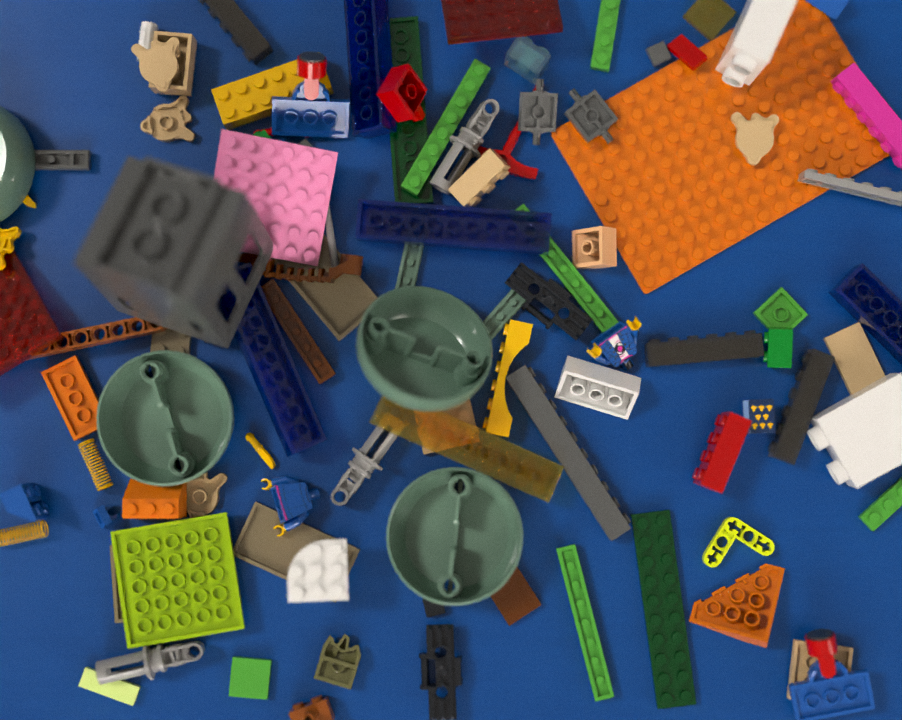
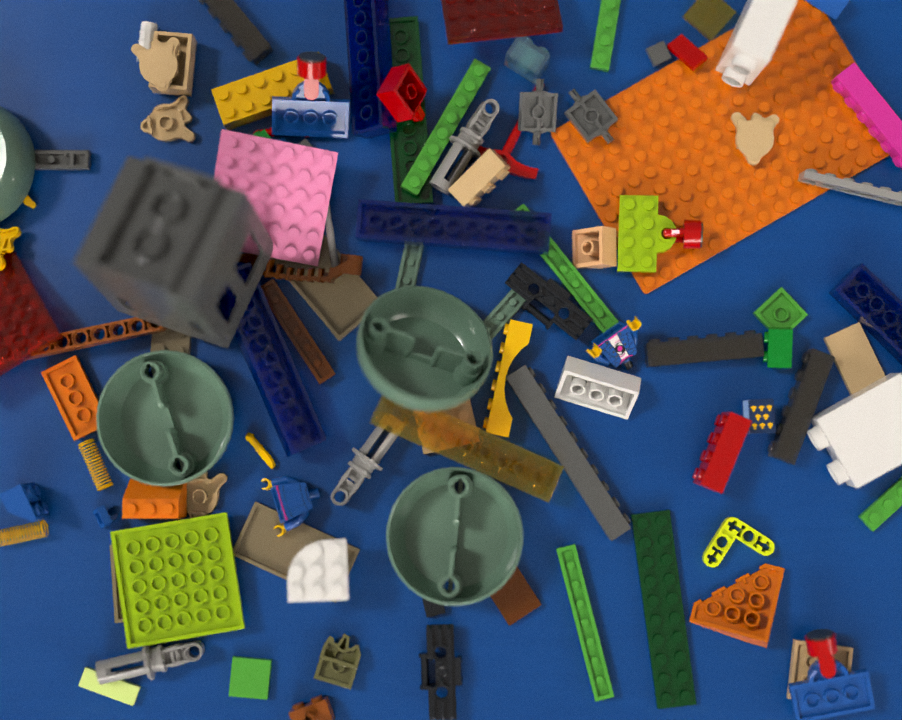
(647, 234): none -> lime plate

